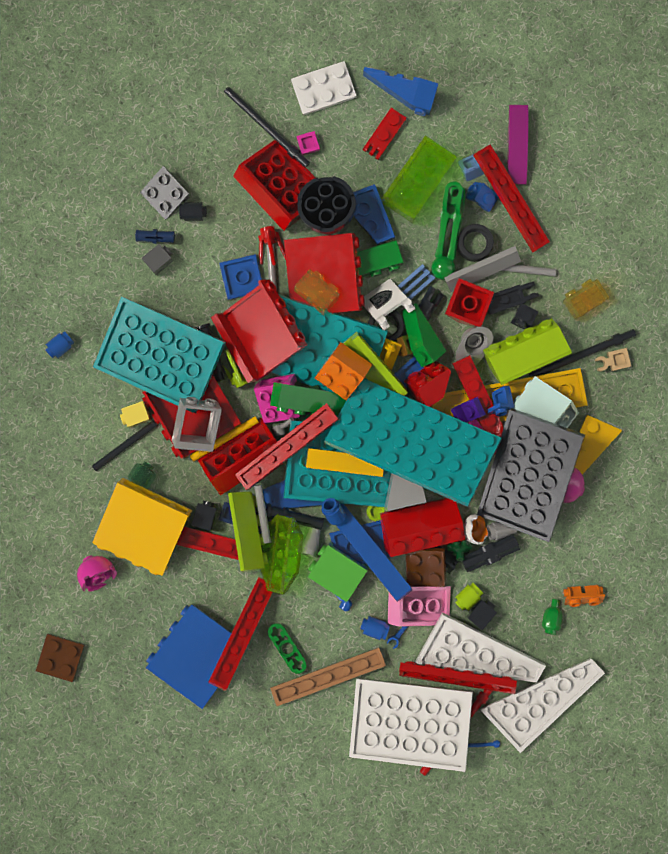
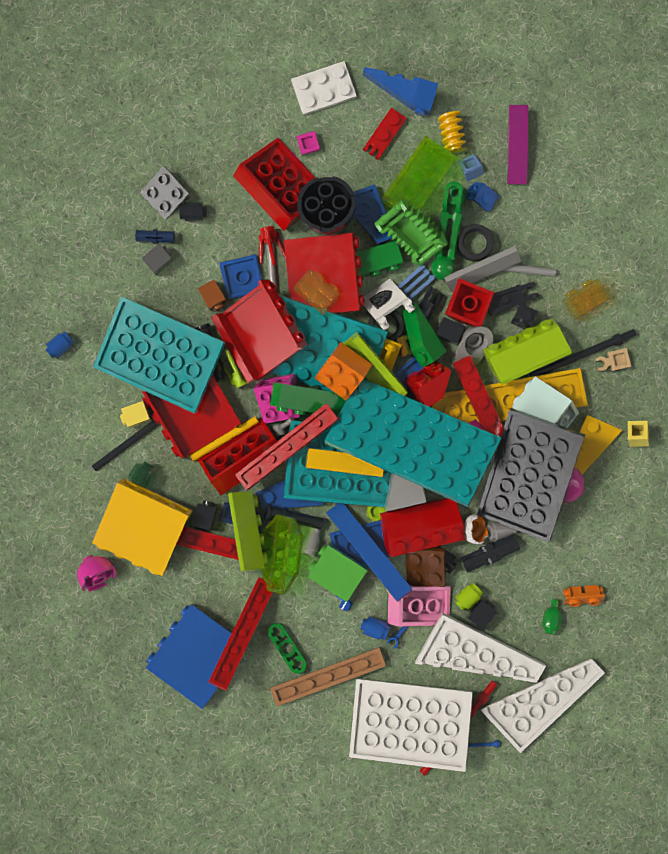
(60, 657): reddish brown plate -> none
(196, 442): light grey window -> none
(212, 295): none -> dark orange brick
(262, 513): light grey bar -> none
(291, 150): black bar -> none
(333, 511): blue brick -> none
(412, 231): none -> bright green piece
(450, 131): none -> yellow piece
(450, 331): none -> black panel
(459, 549): dark green plant -> none
(465, 678): red plate -> none
(468, 410): dark purple bracket -> none
(502, 401): blue bracket -> none
(511, 198): red plate -> none
(638, 433): none -> light yellow brick

